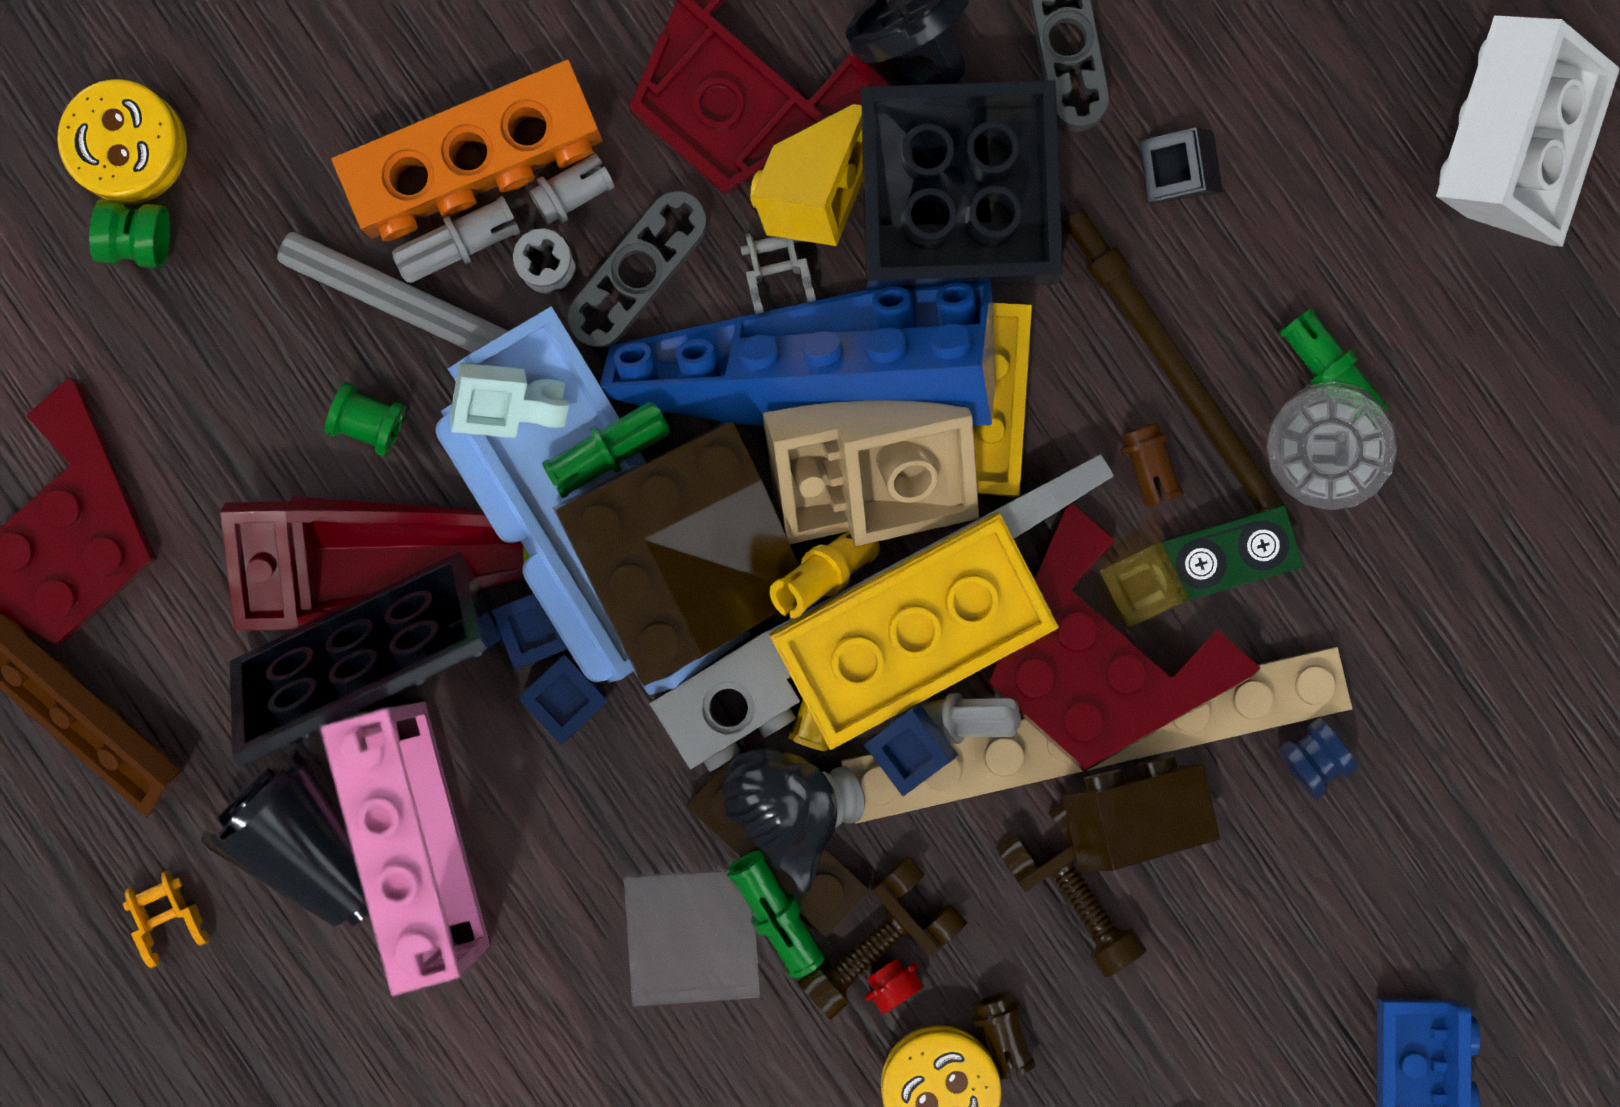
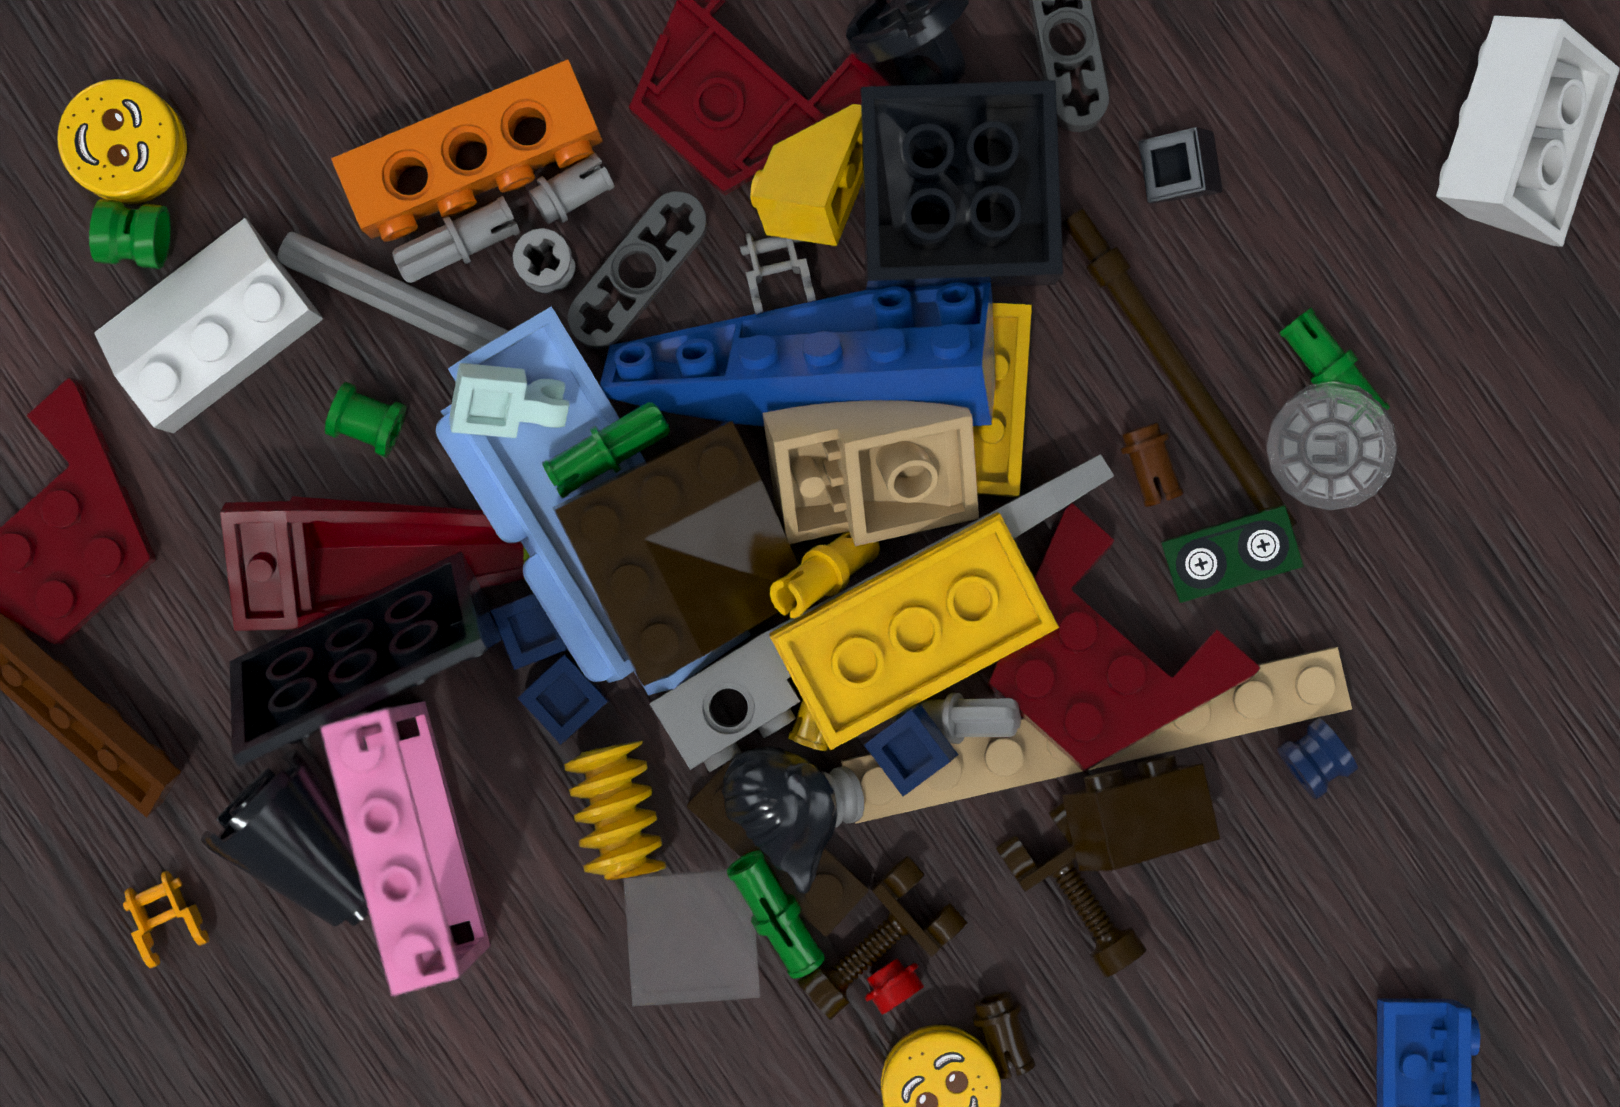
(206, 328): none -> white slope
(615, 812): none -> yellow piece
(1144, 584): clear yellow tile -> none

